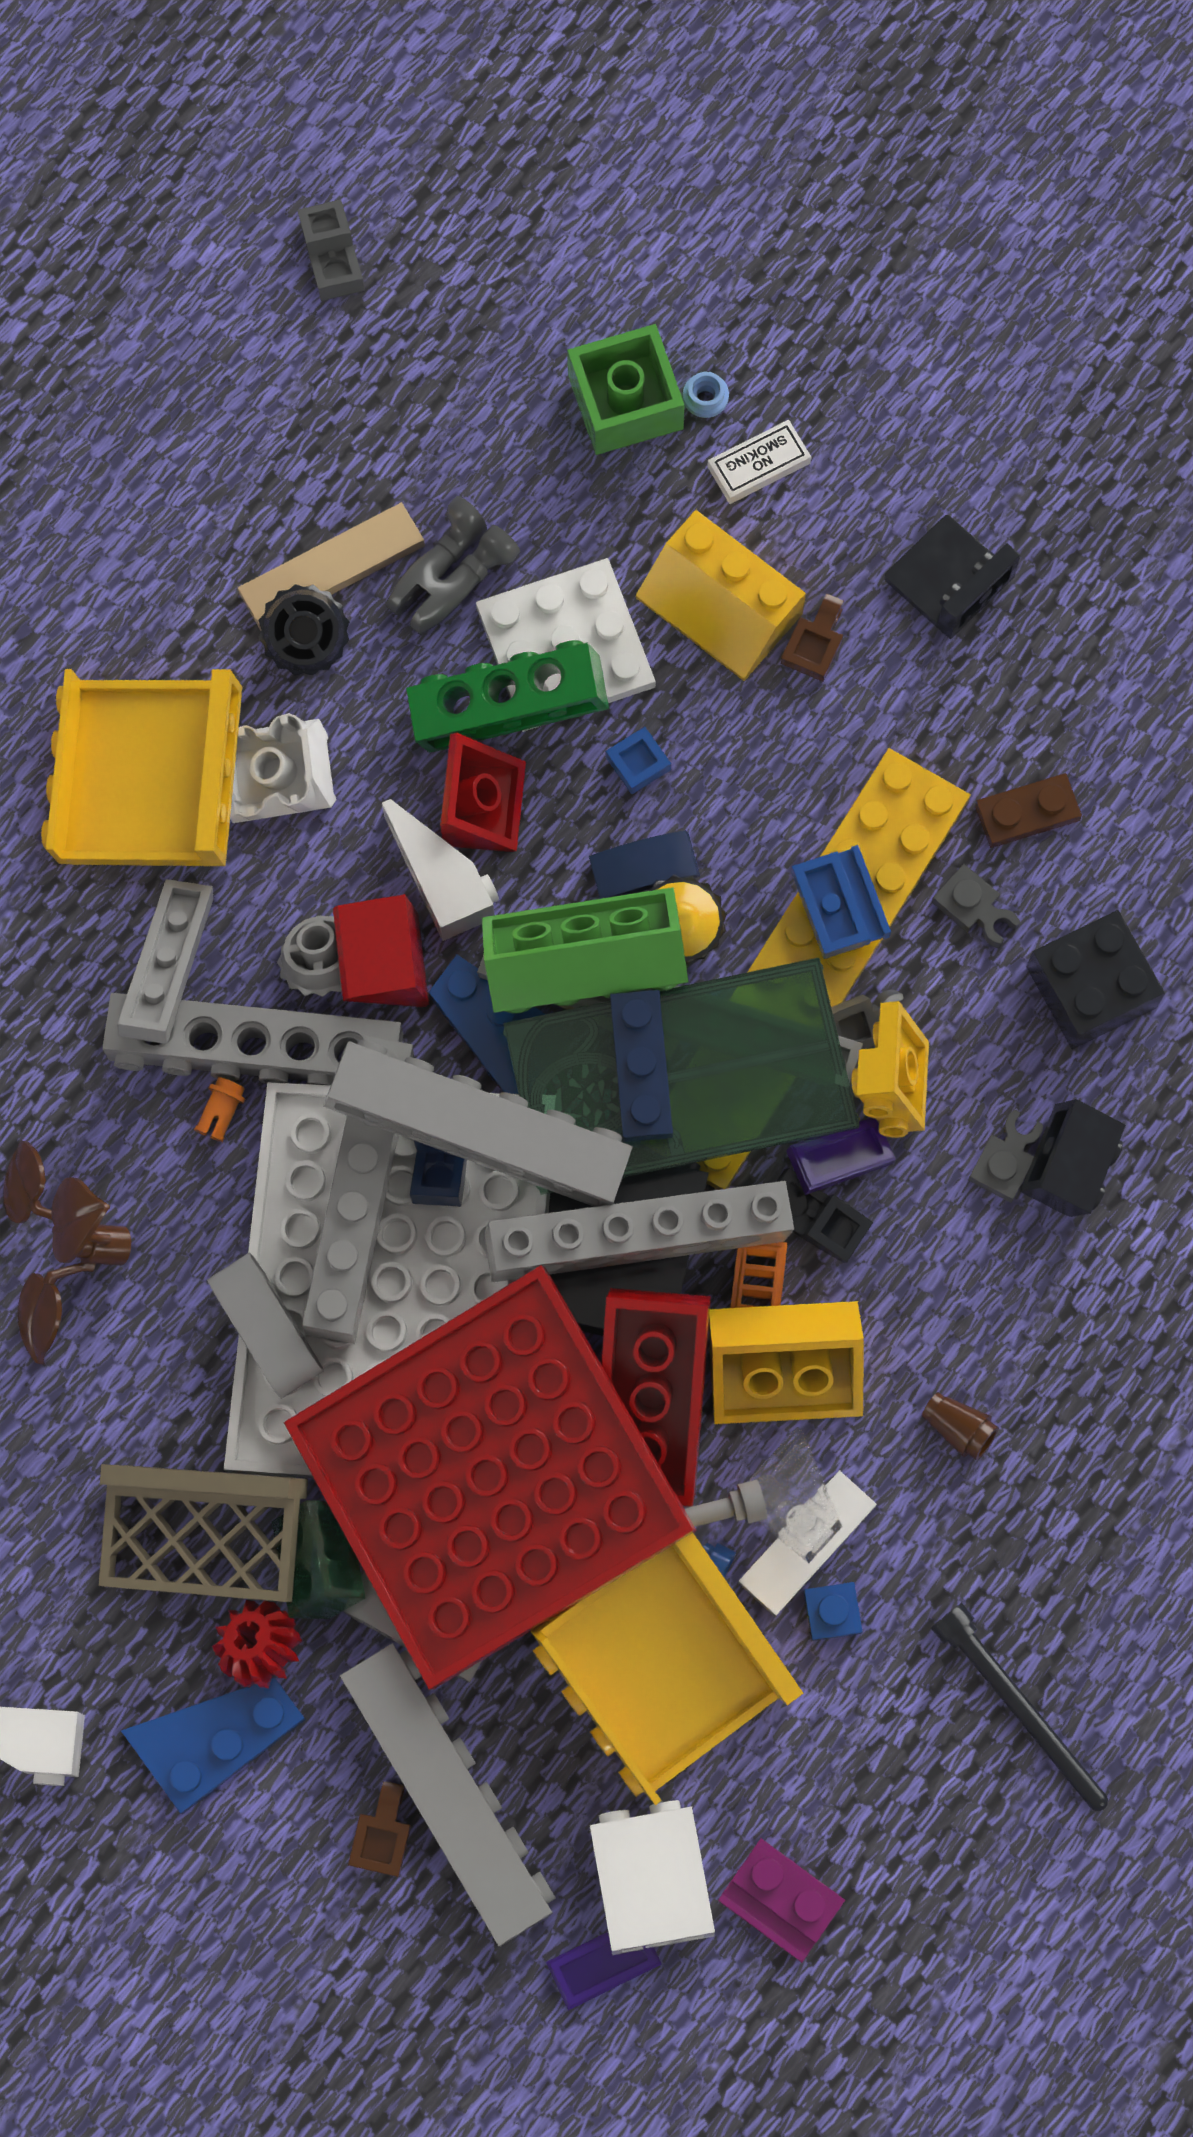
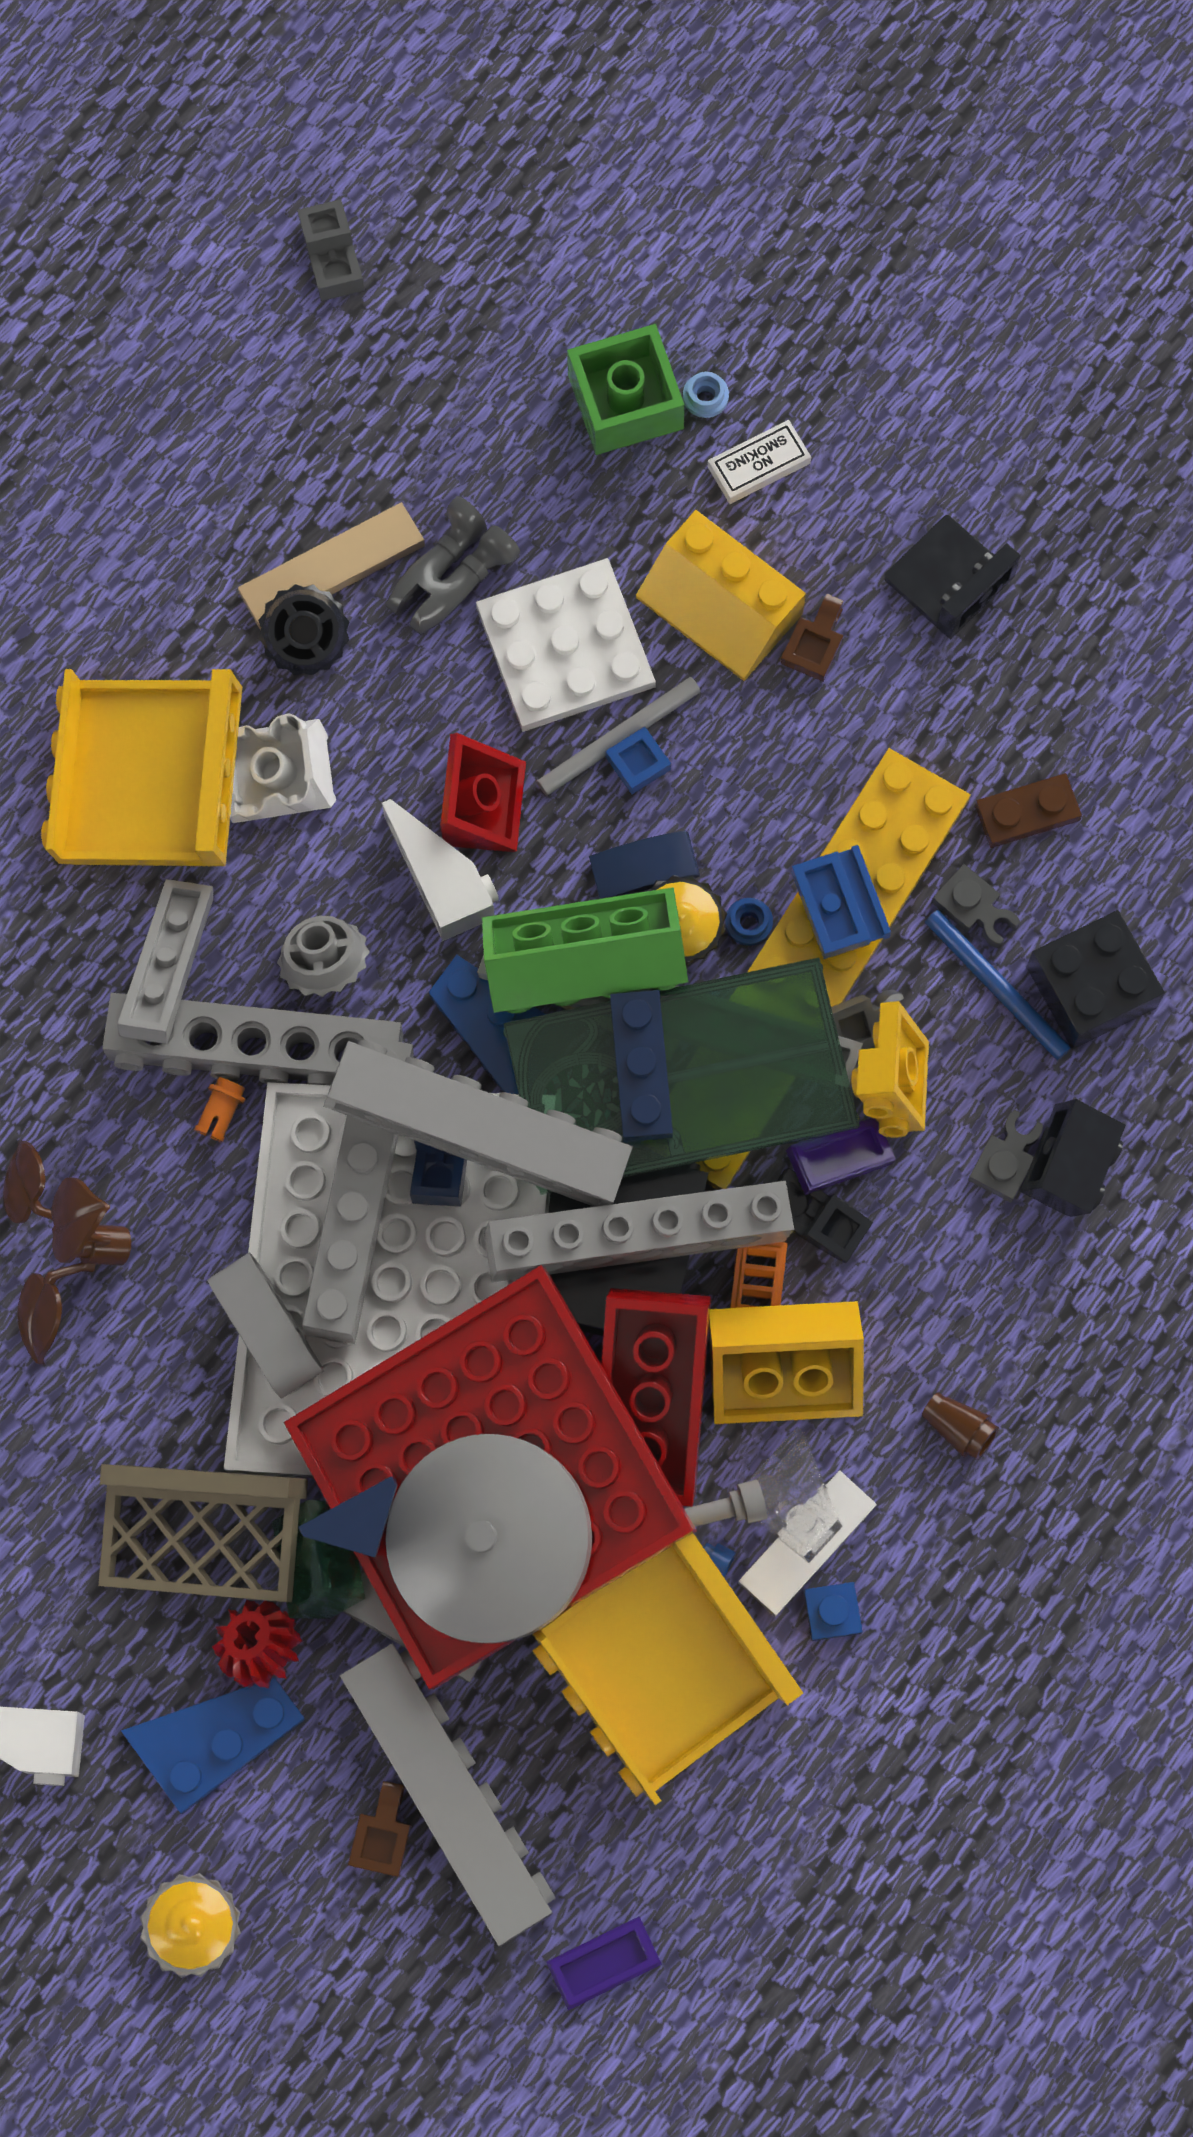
(190, 1925): none -> yellow piece
(356, 1522): none -> dark blue slope
(381, 952): red slope -> none
(488, 1538): none -> light grey dish
(578, 694): green brick -> none
(596, 751): none -> light grey bar
(651, 1878): white brick -> none
(749, 907): none -> blue plate
(781, 1900): magenta plate -> none
(959, 1631): black piece -> none
(997, 985): none -> blue bar

